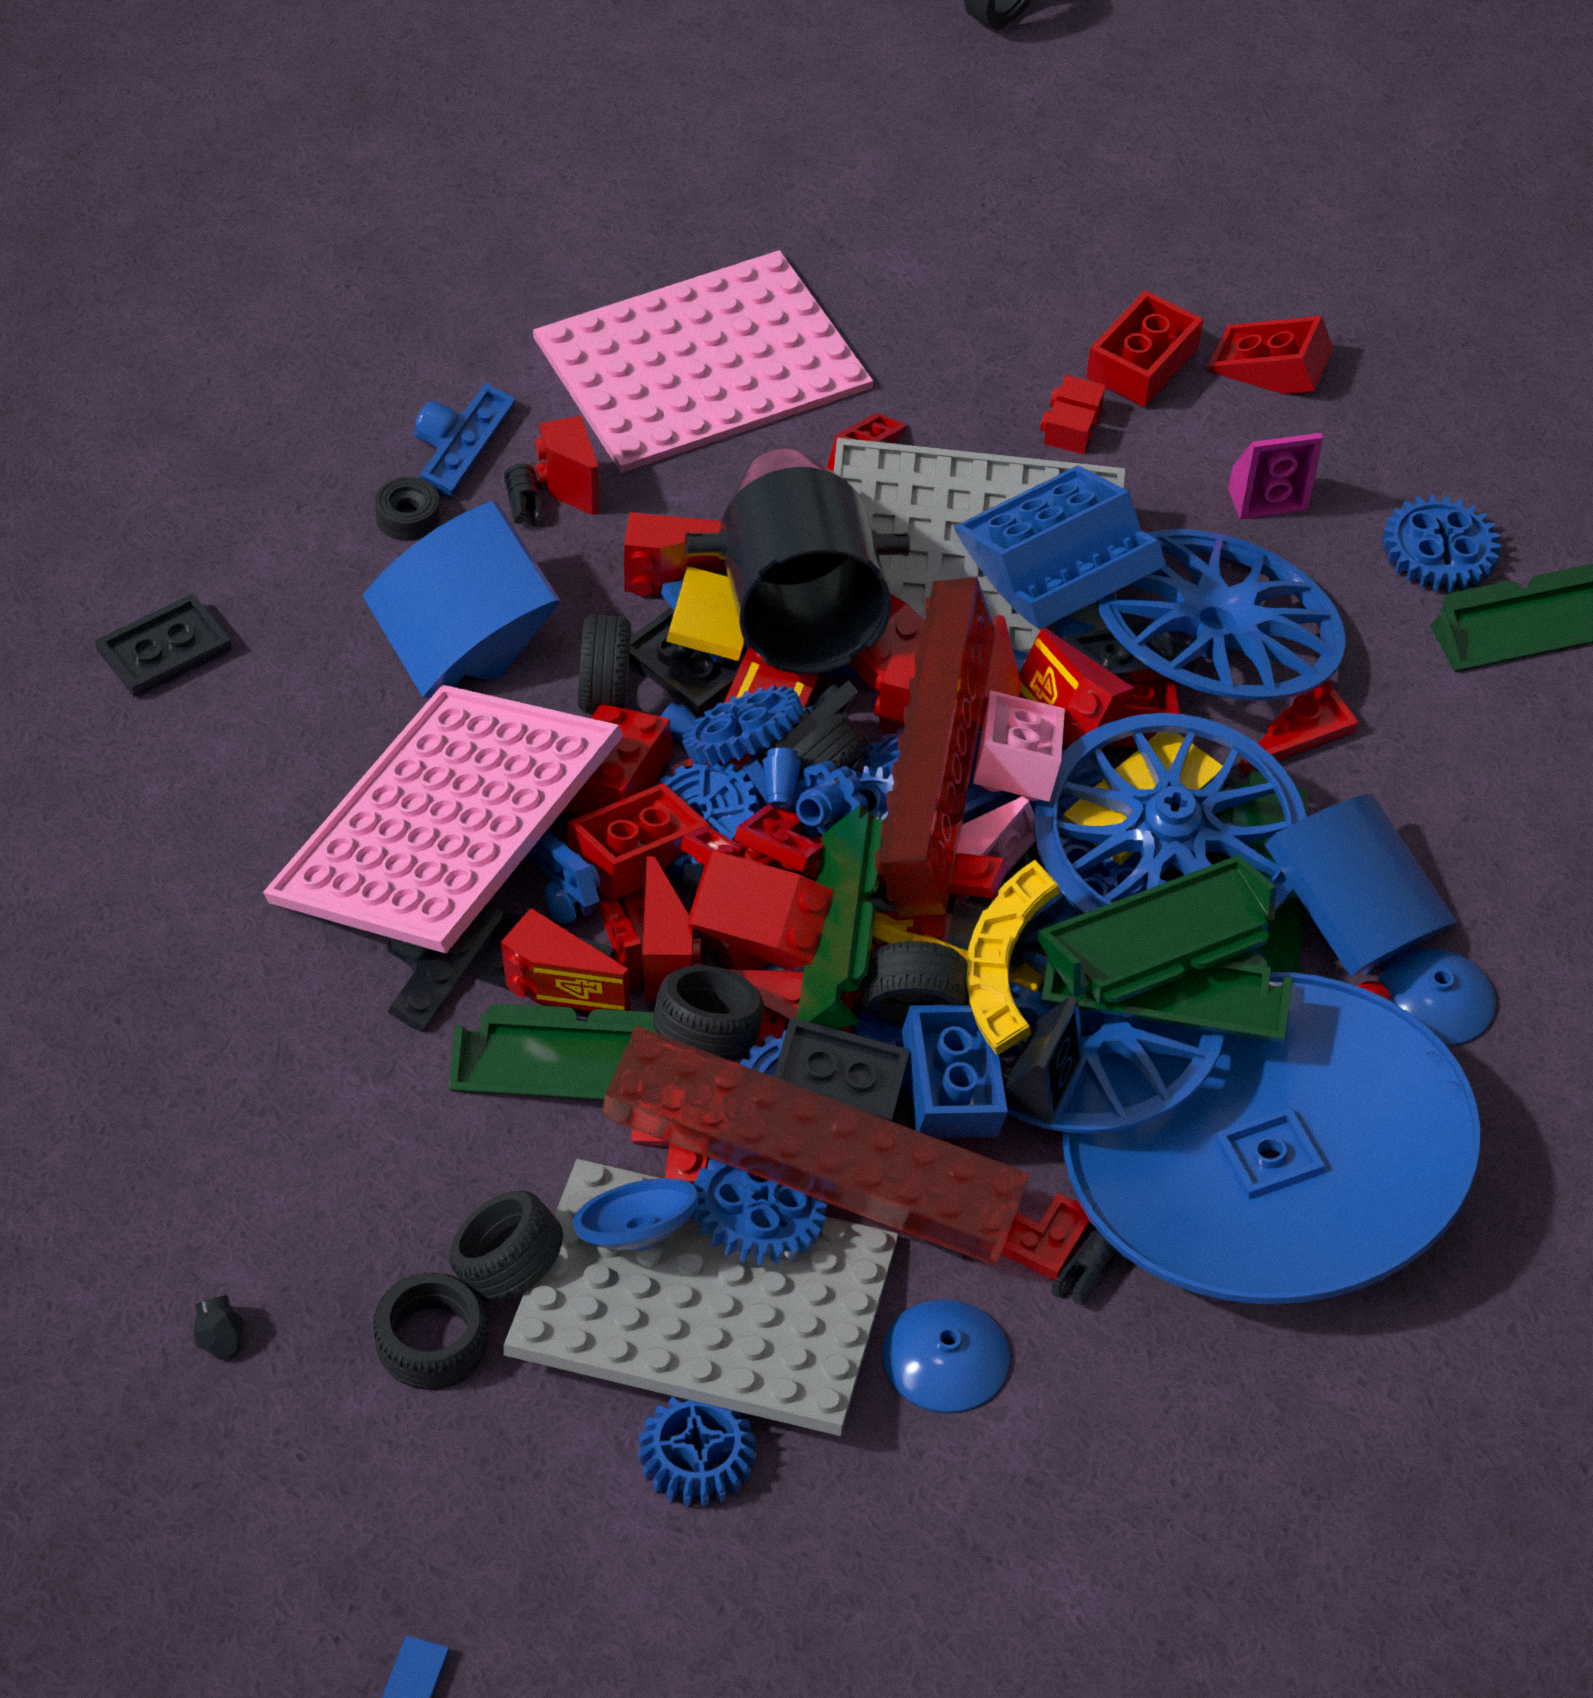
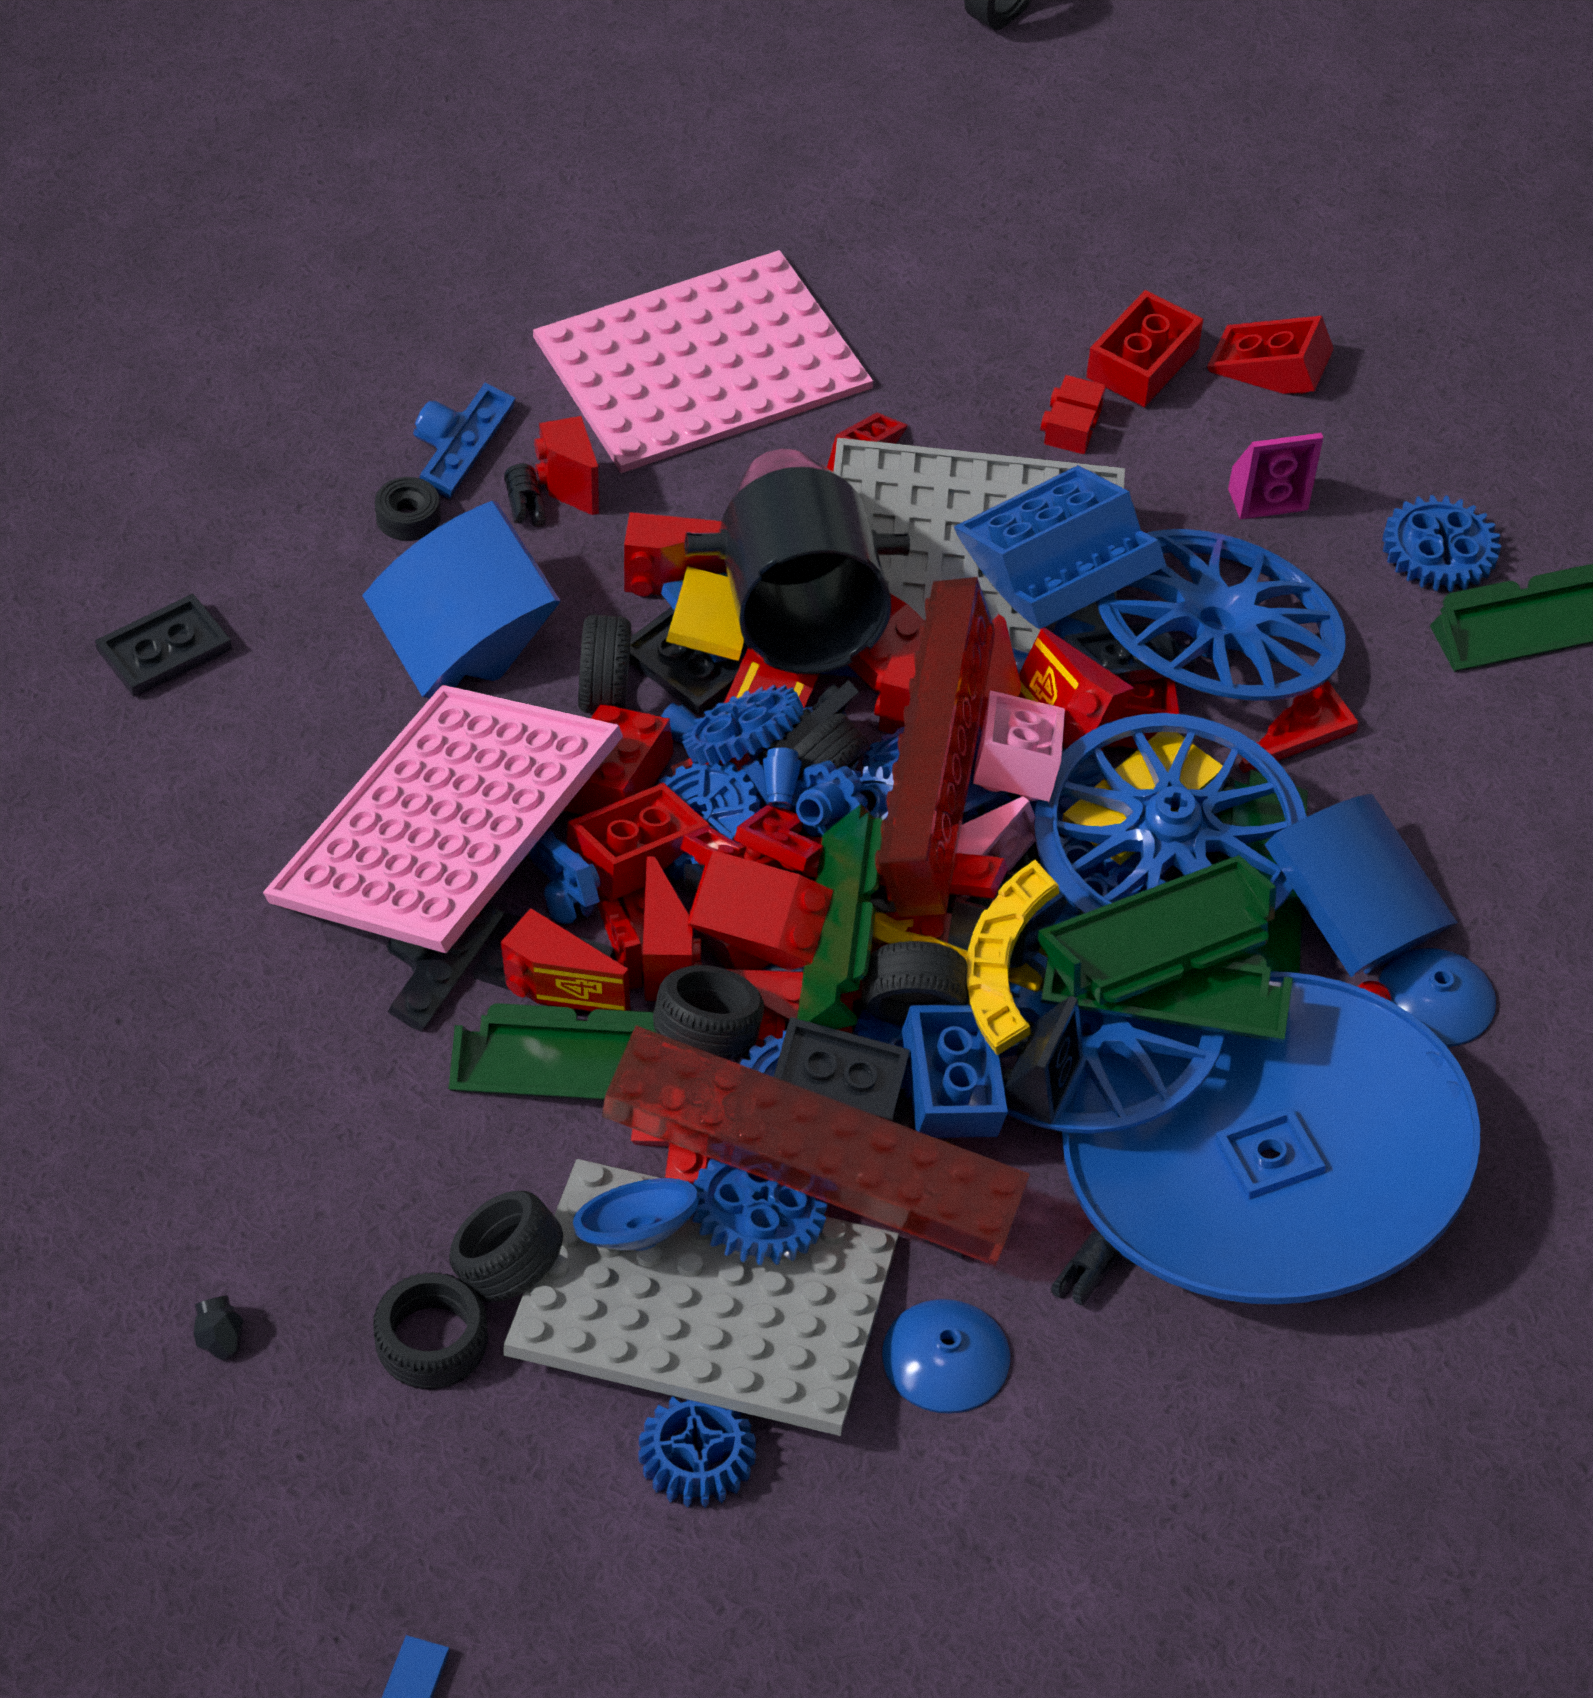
(1051, 1242): red plate -> none

